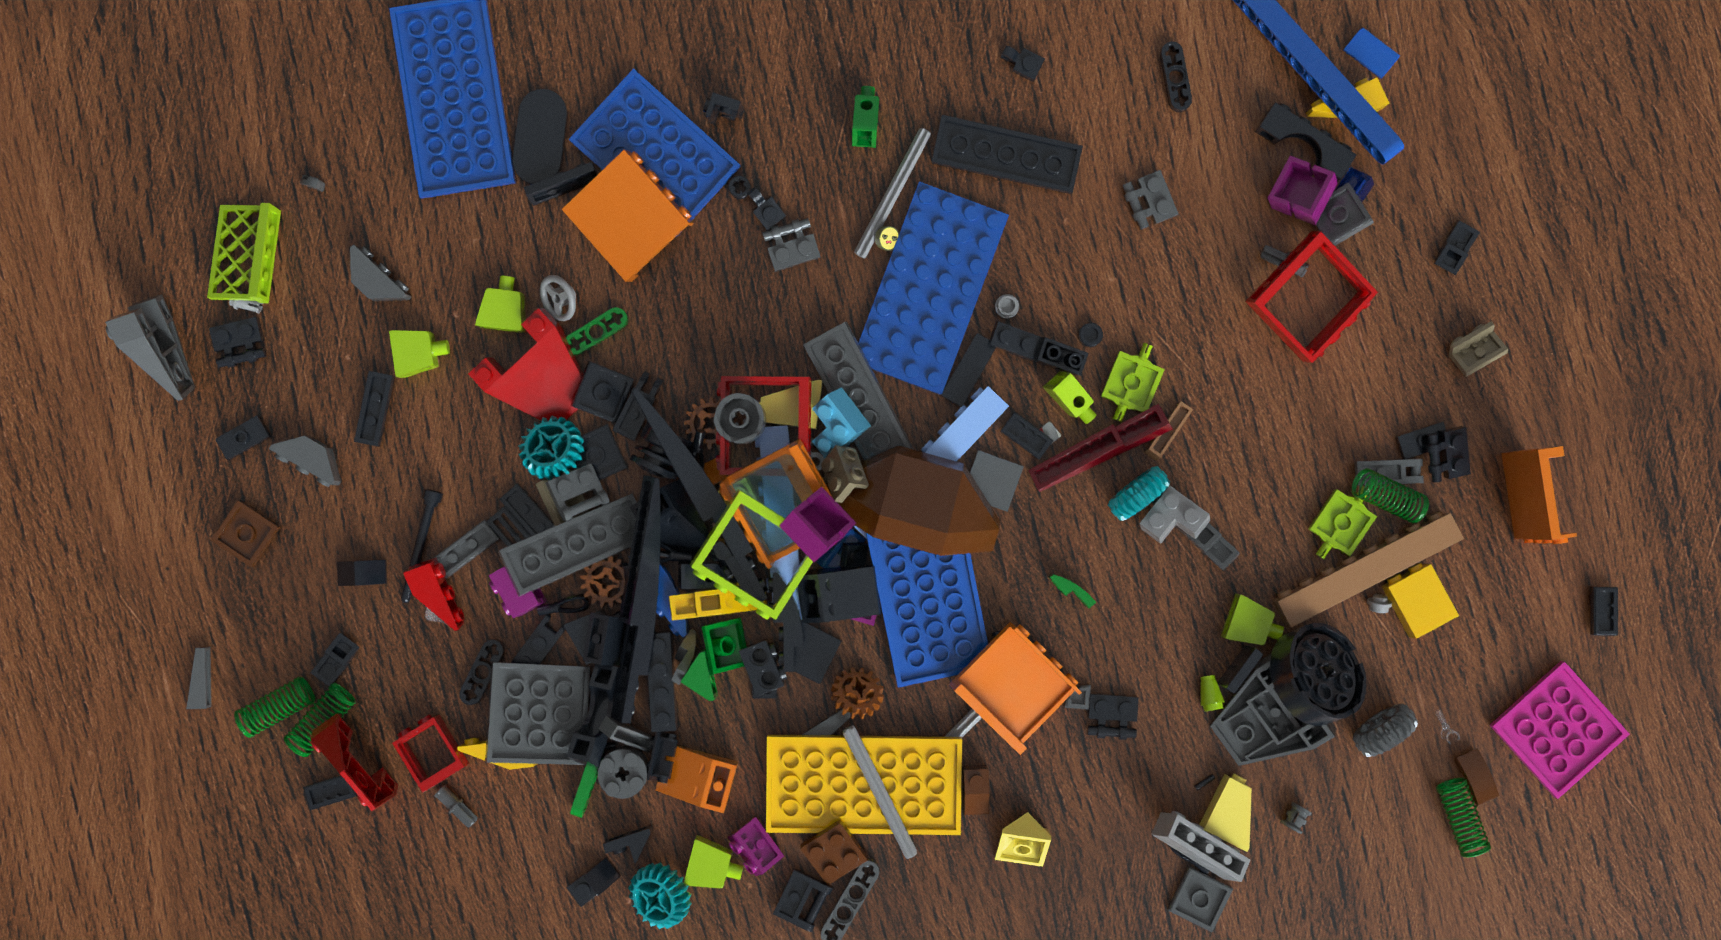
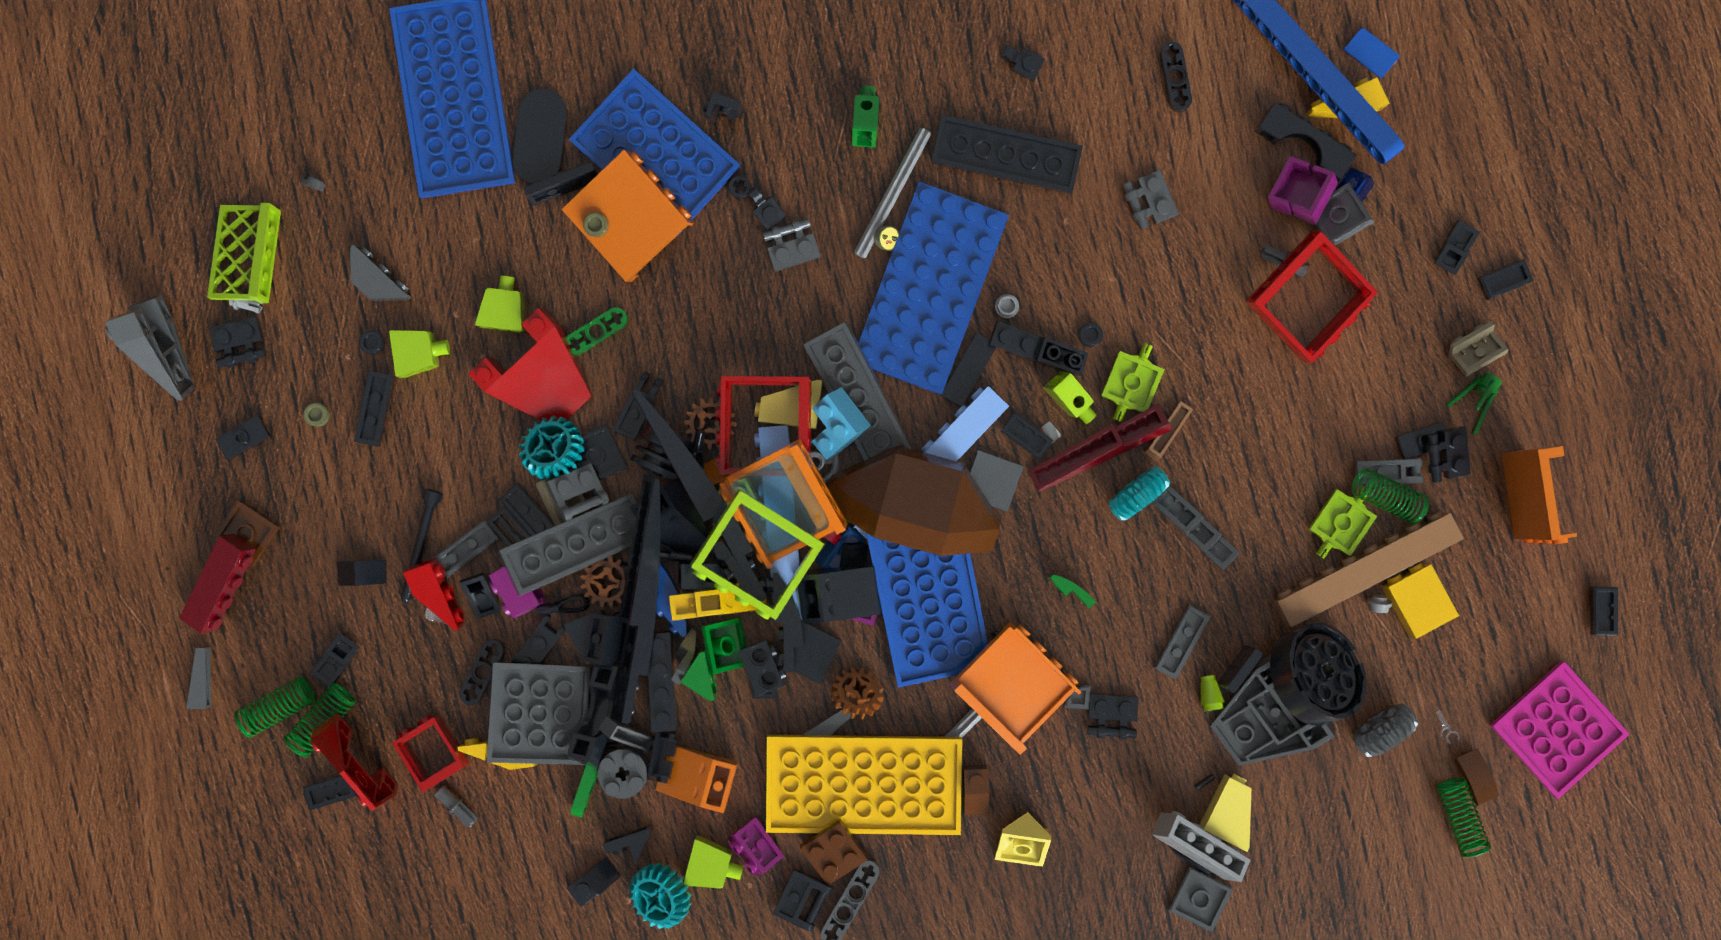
(217, 583): none -> dark red brick
(309, 457): dark grey slope -> none
(316, 414): none -> olive tile
(372, 342): none -> black tile
(480, 595): none -> black slope
(560, 296): light grey piece -> none
(596, 224): none -> olive tile
(602, 392): black tile -> none
(734, 431): dark grey brick -> none
(817, 524): magenta piece -> none
(843, 472): dark tan bracket -> none
(879, 791): light grey axle -> none
(1174, 510): light grey brick -> none
(1182, 641): none -> dark grey tile
(1250, 622): lime torso -> none
(1300, 820): dark grey bush -> none
(1487, 388): none -> green plant
(1505, 279): none -> black tile

